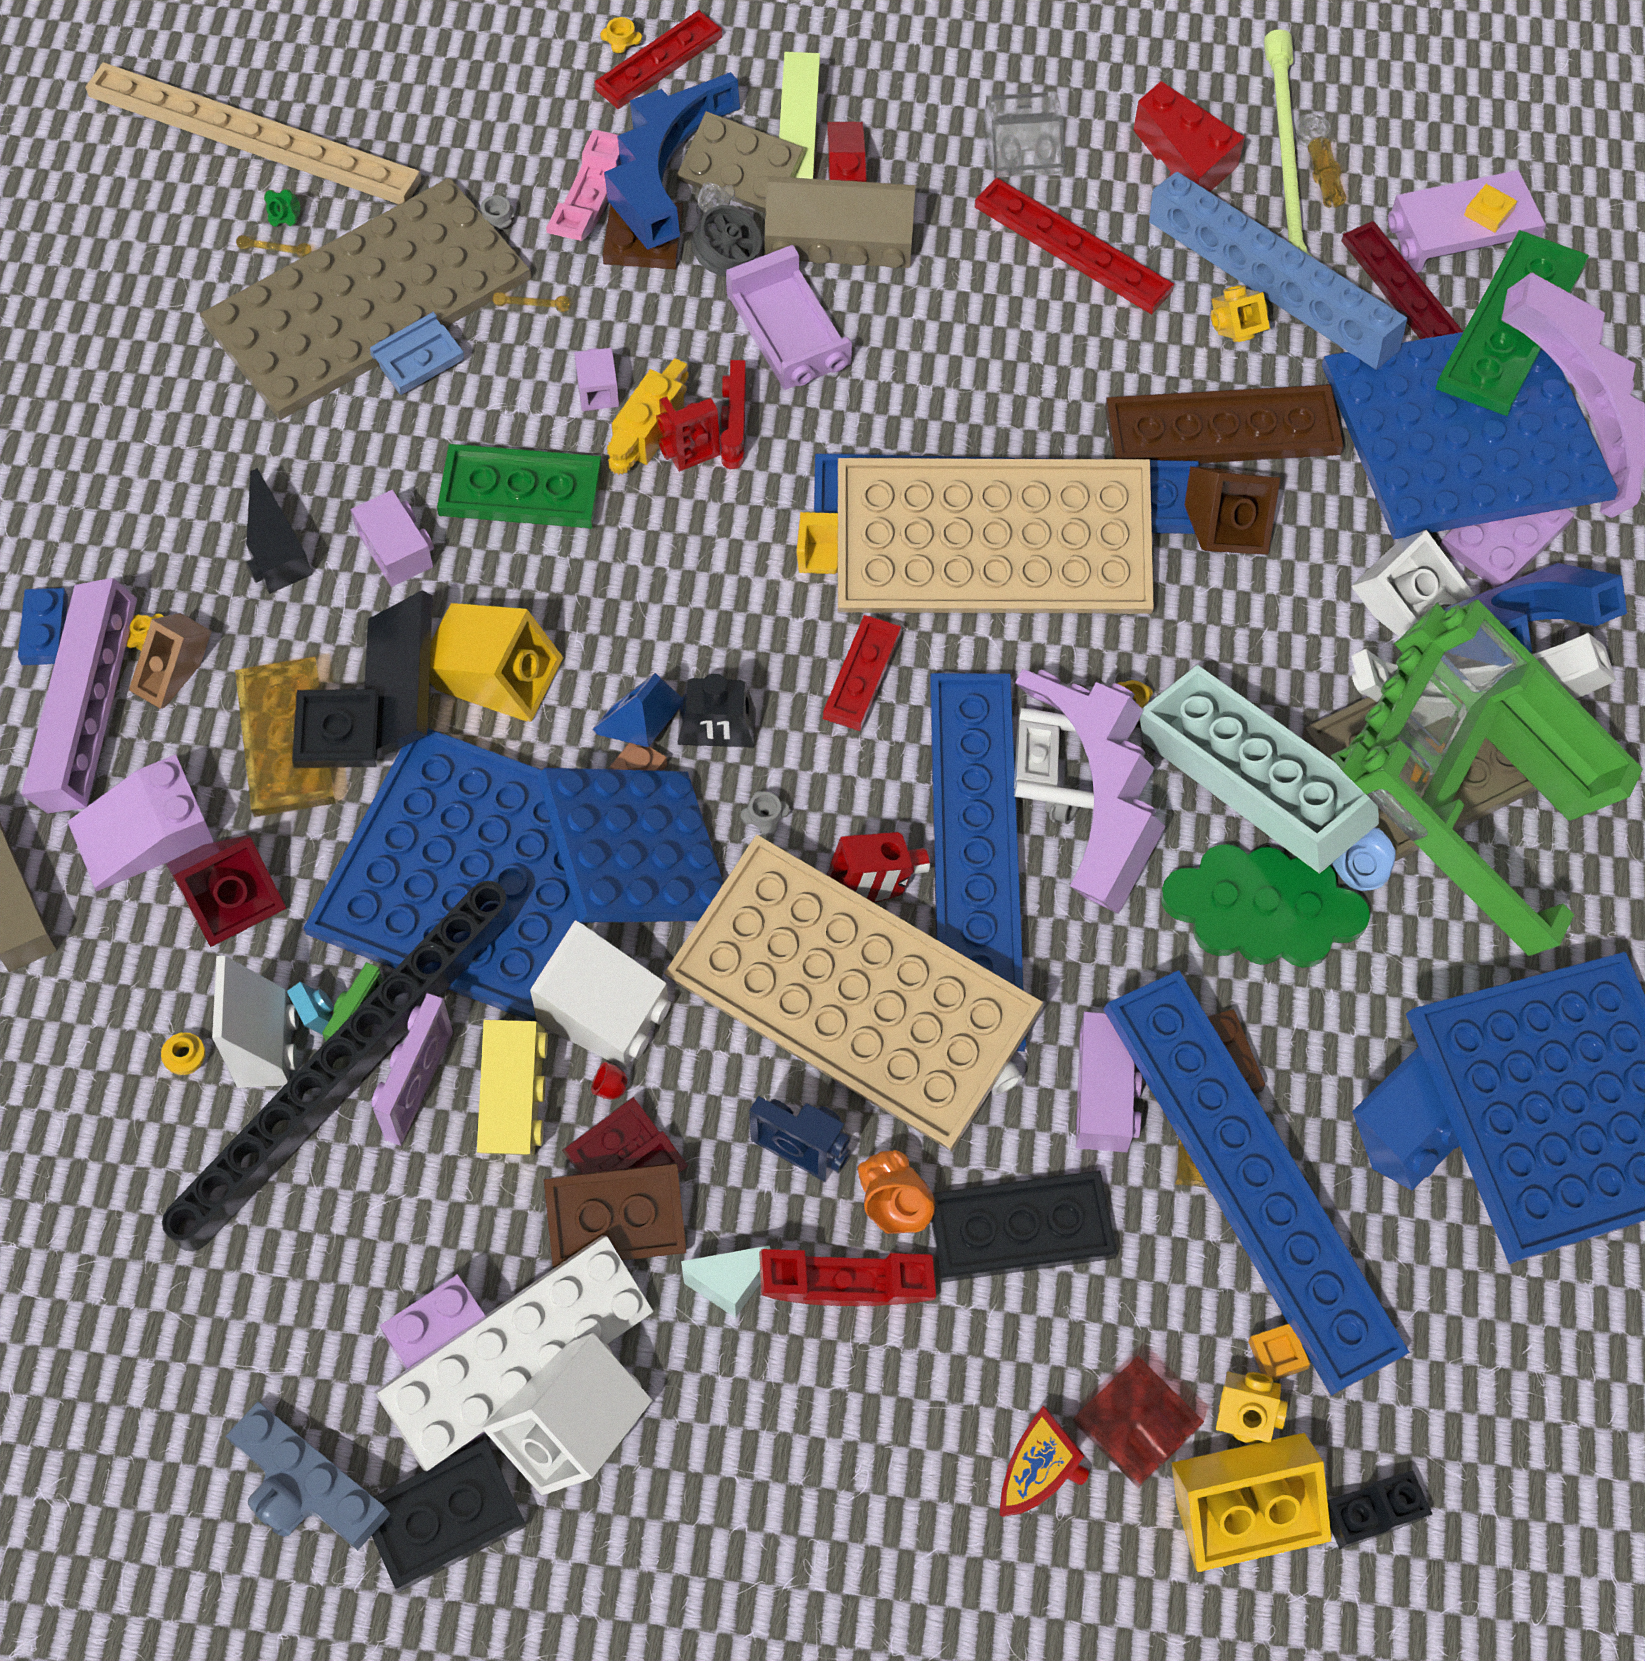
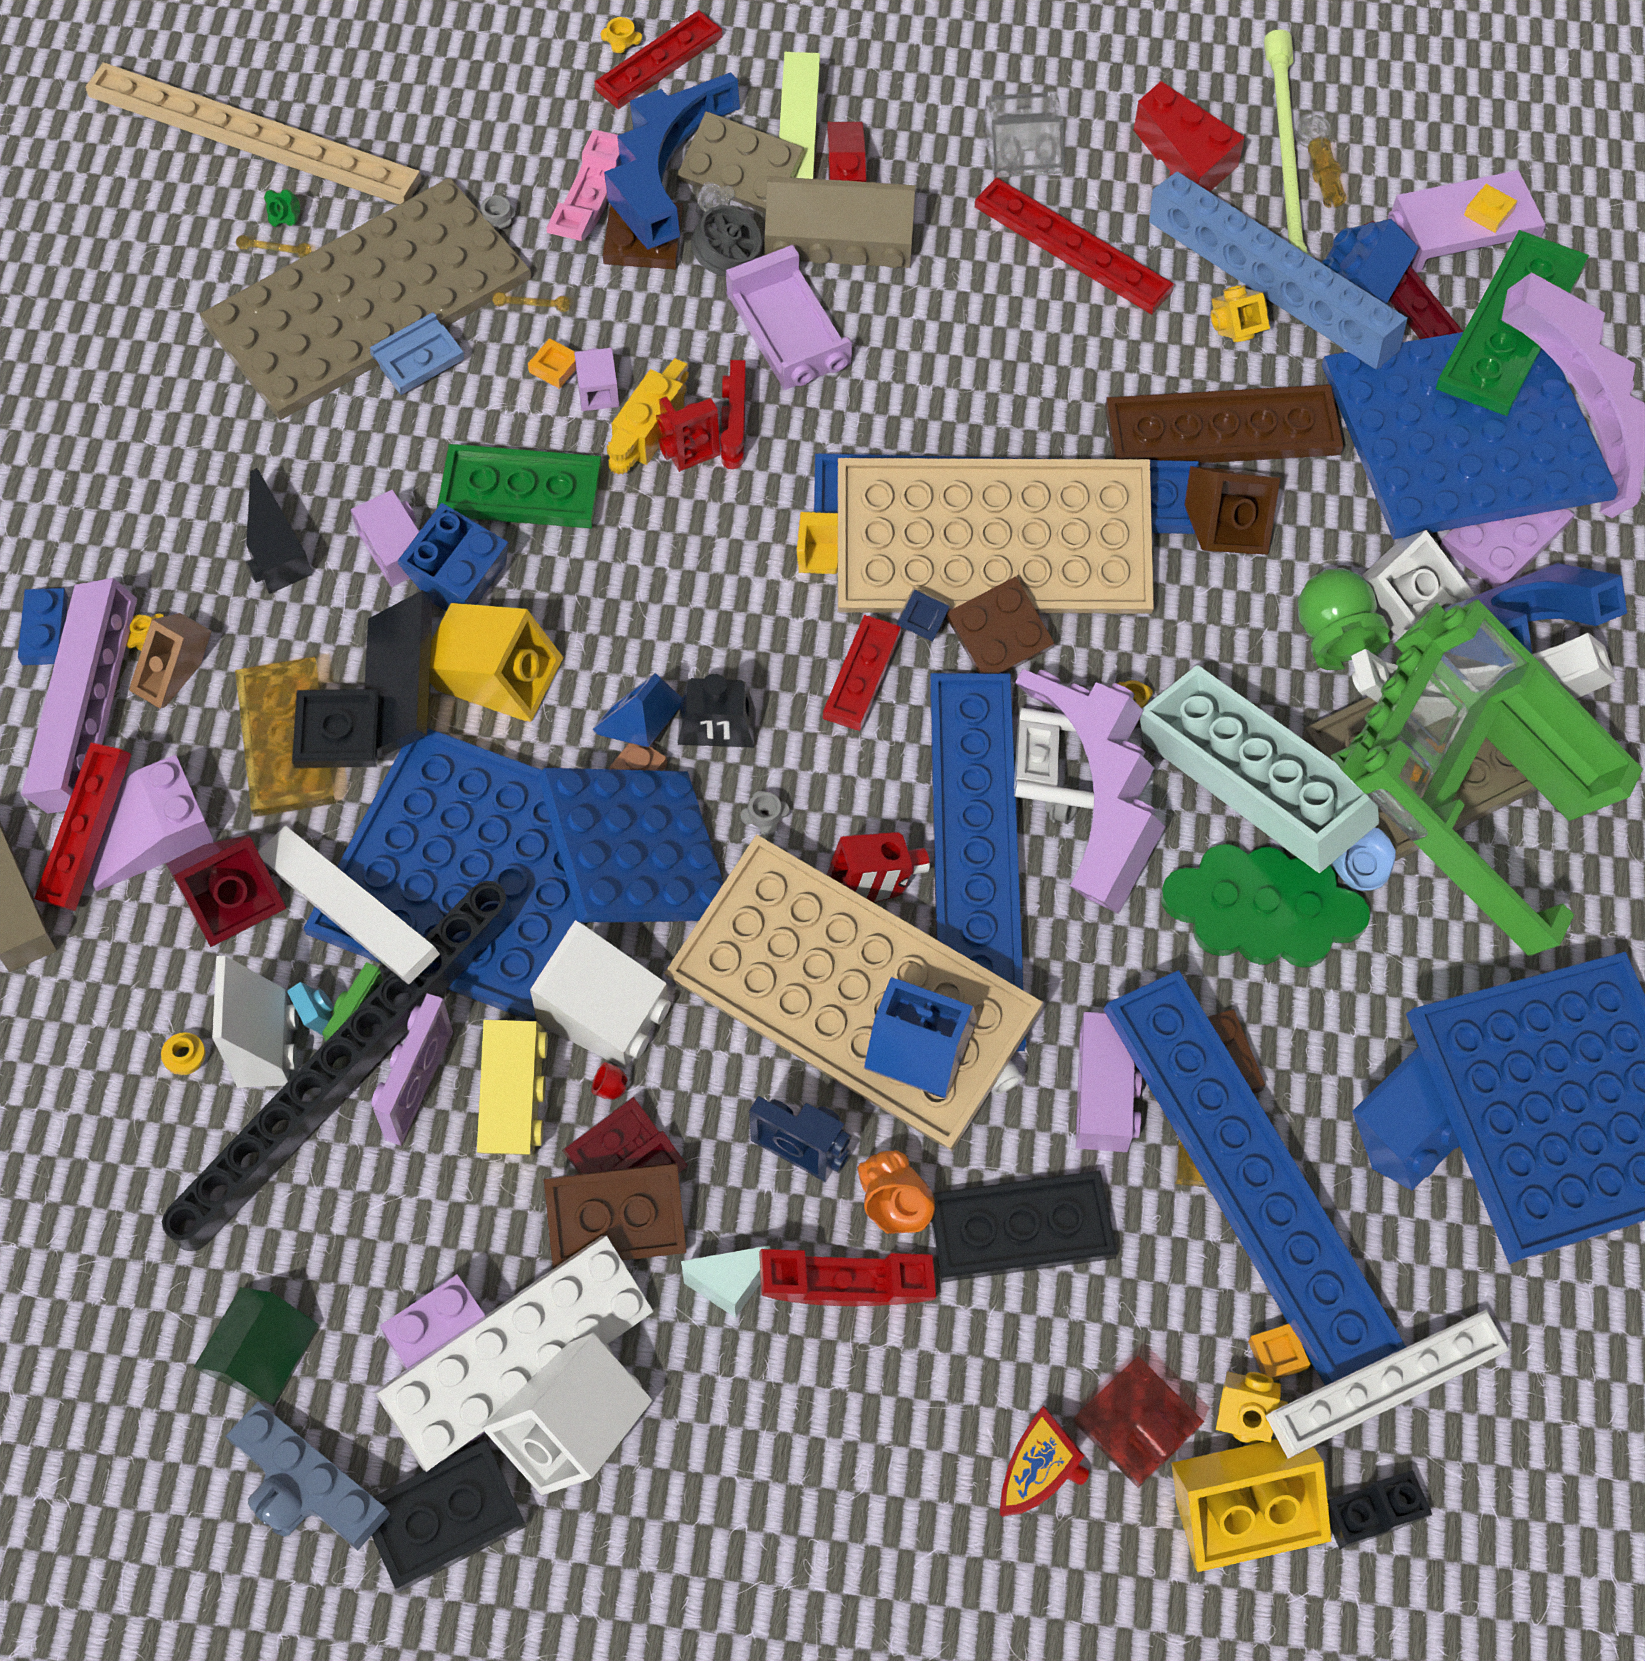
(82, 826): none -> red plate
(257, 1344): none -> dark green slope
(348, 905): none -> white tile
(454, 558): none -> blue slope
(553, 363): none -> light orange plate
(919, 1037): none -> blue slope
(923, 614): none -> dark blue plate
(1000, 629): none -> reddish brown plate
(1341, 617): none -> bright green tile
(1372, 256): none -> blue slope
(1386, 1383): none -> white tile

